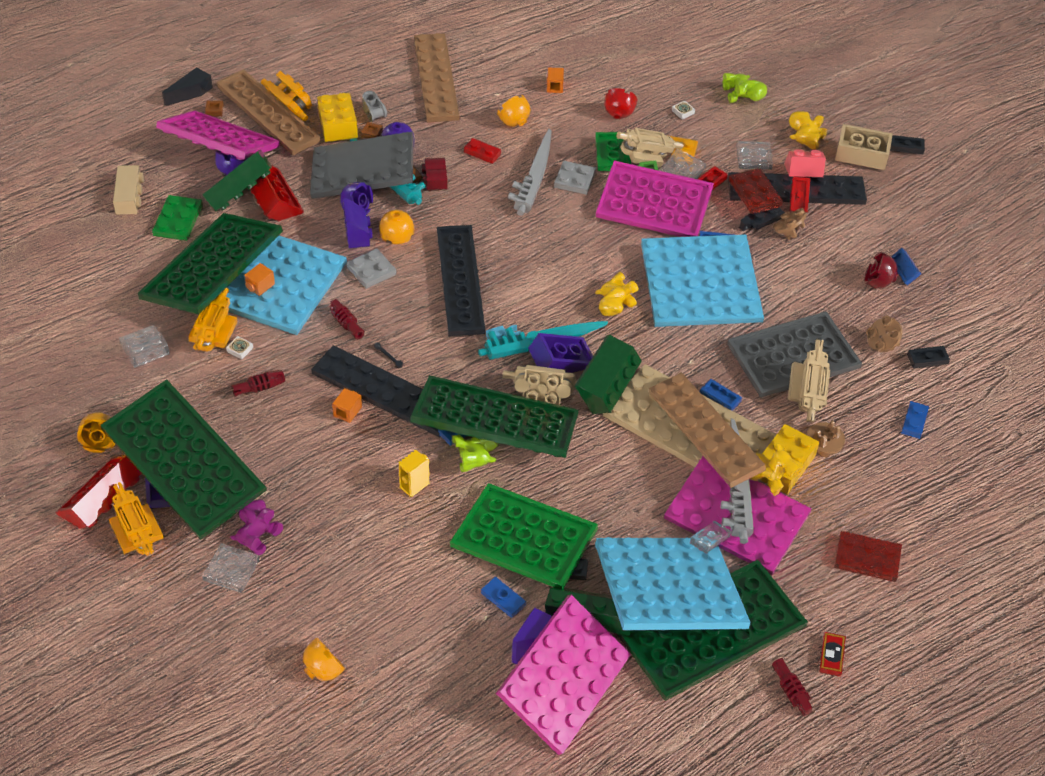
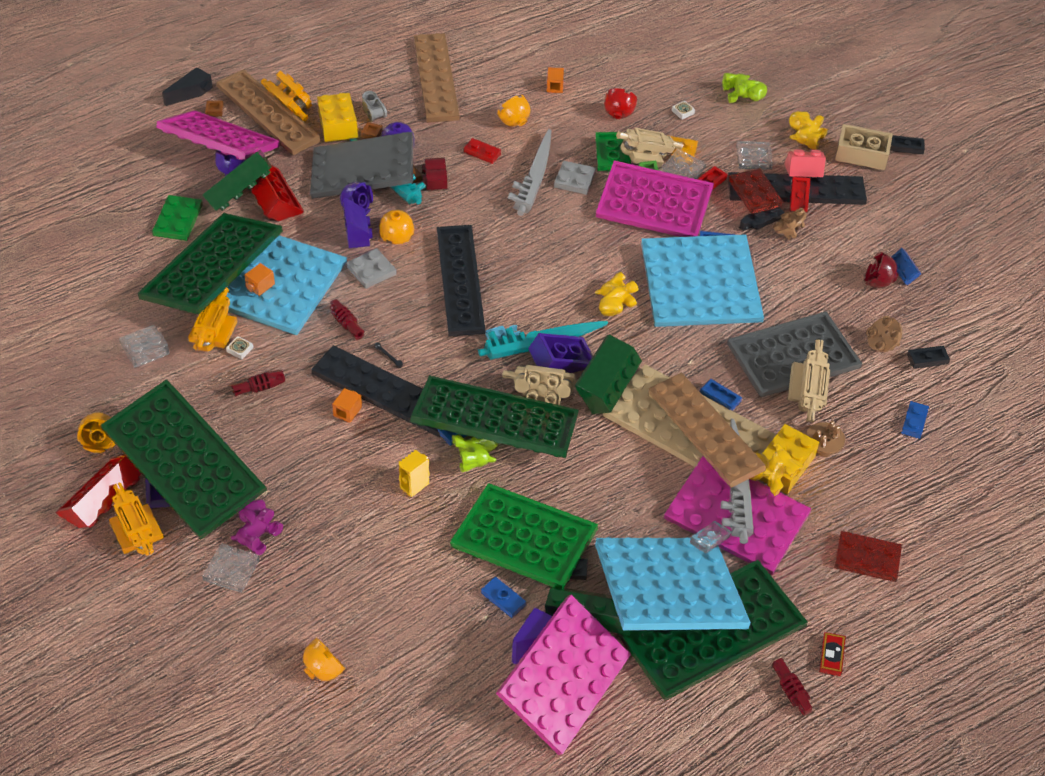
(128, 189): tan brick -> none

